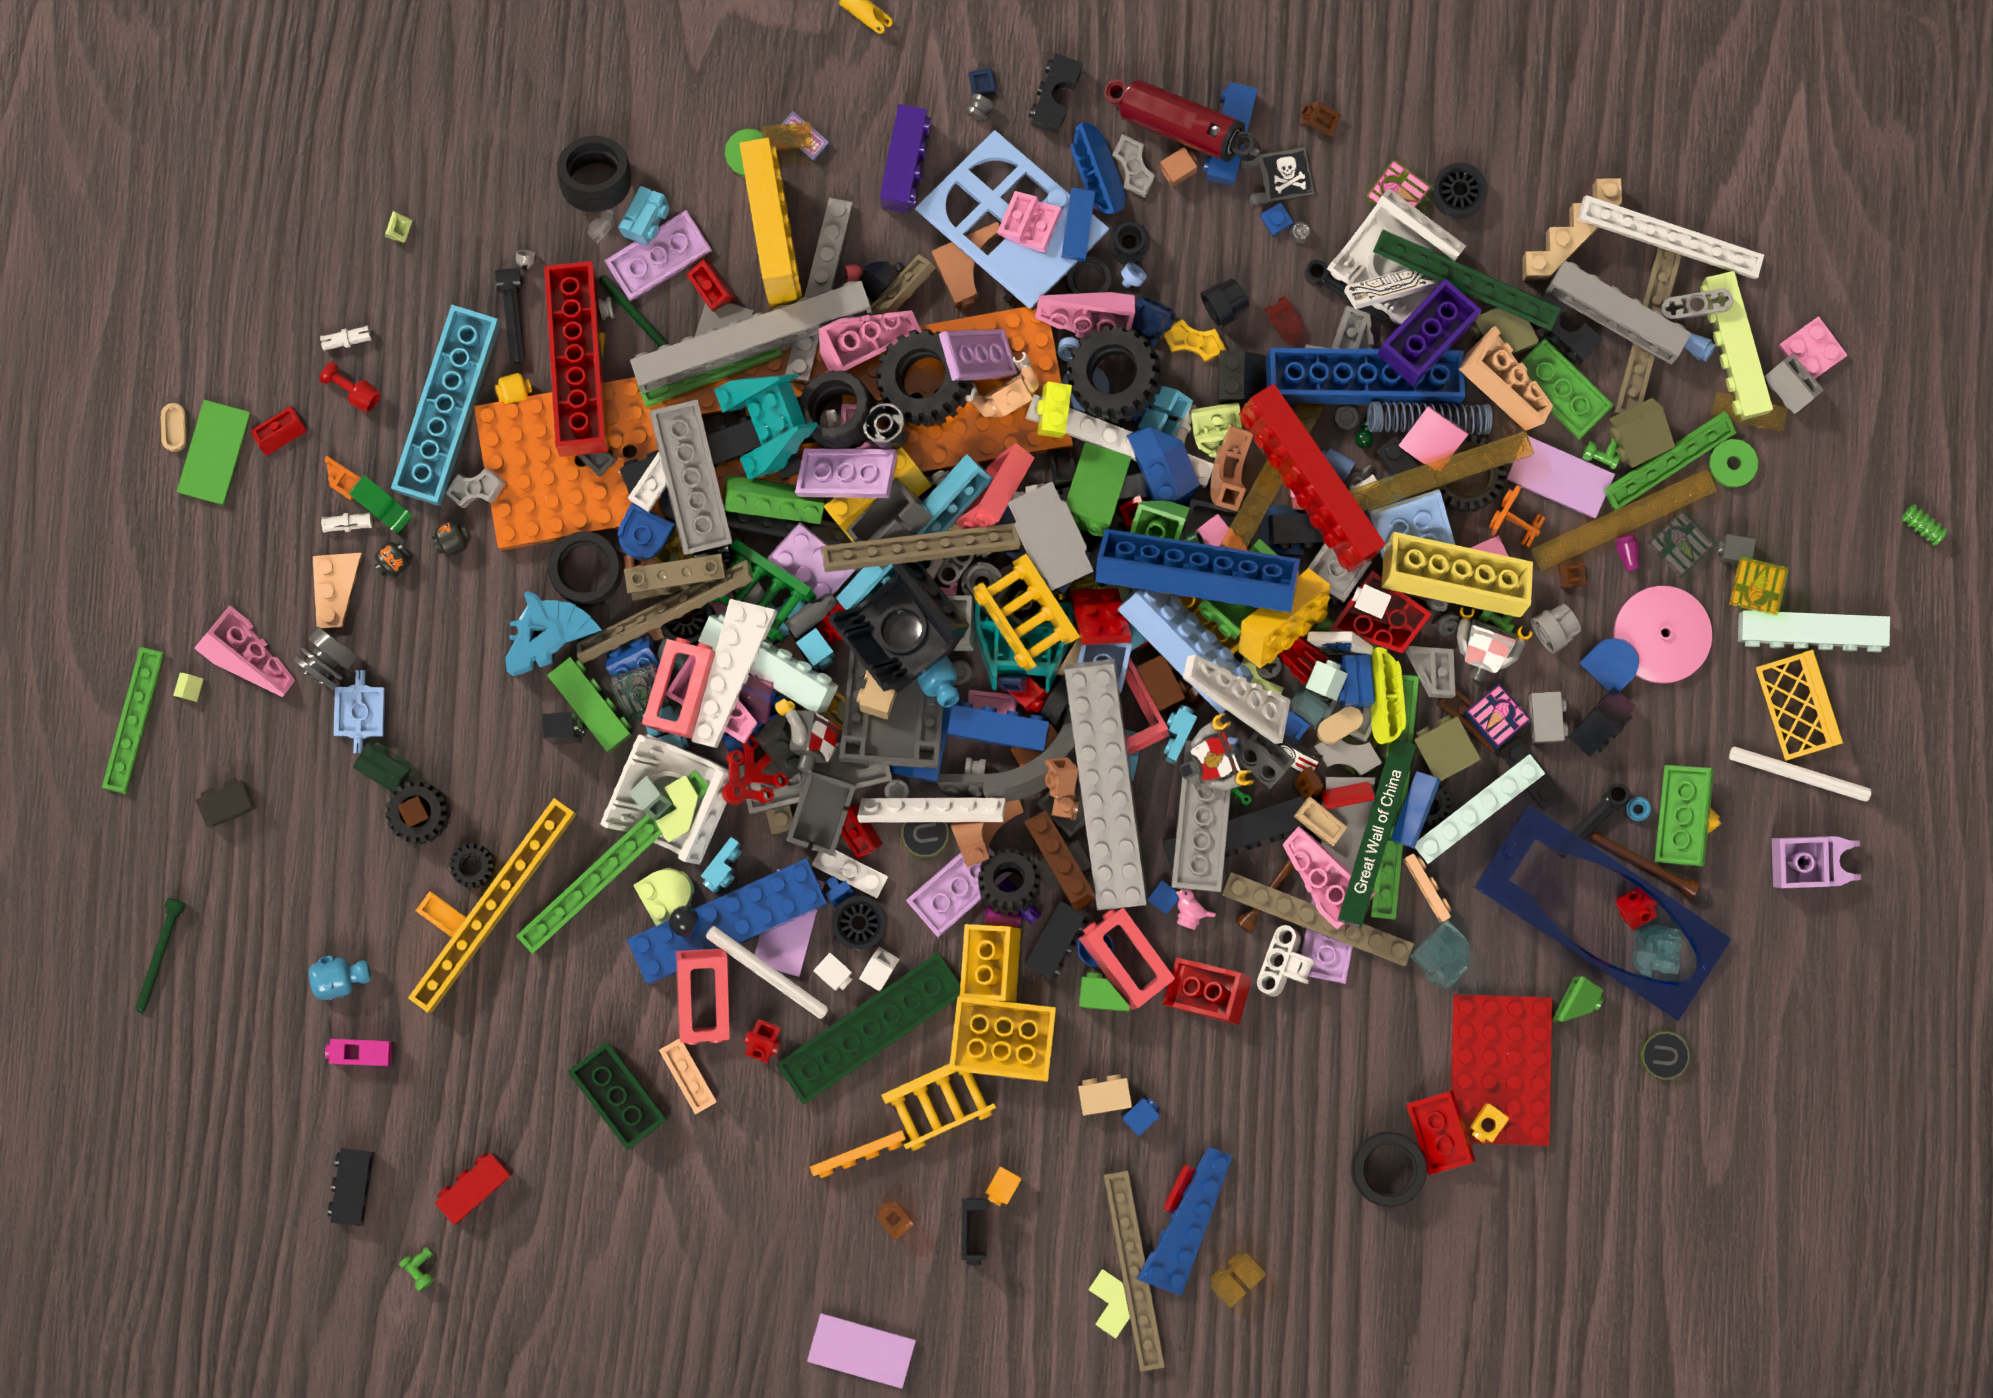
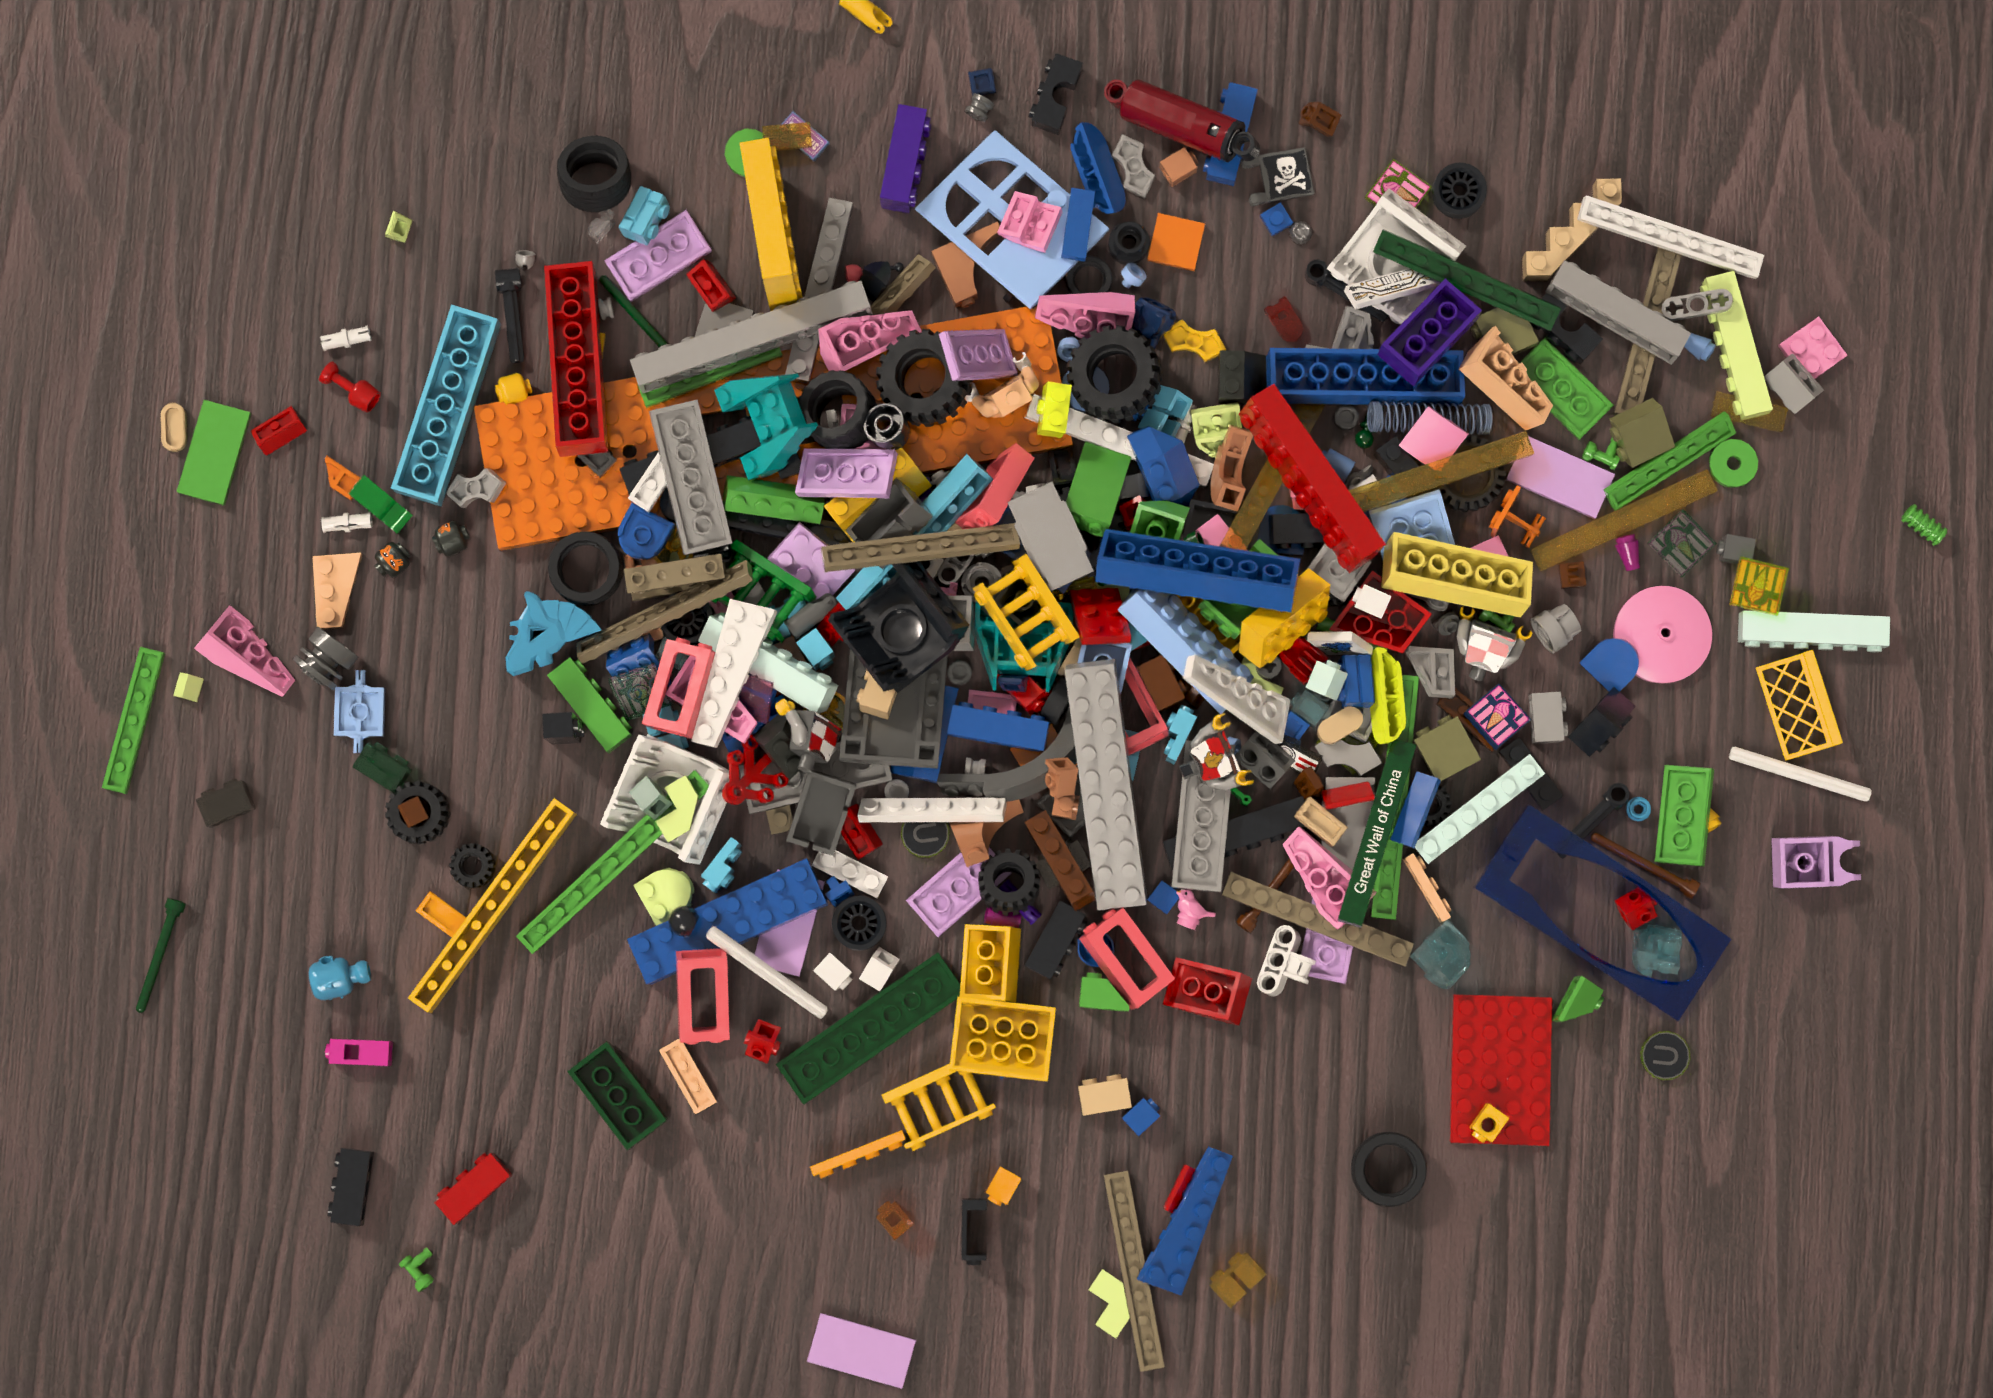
(939, 683): dark azure piece -> none
(1176, 242): none -> orange tile
(1224, 302): black piece -> none
(1441, 1132): red plate -> none

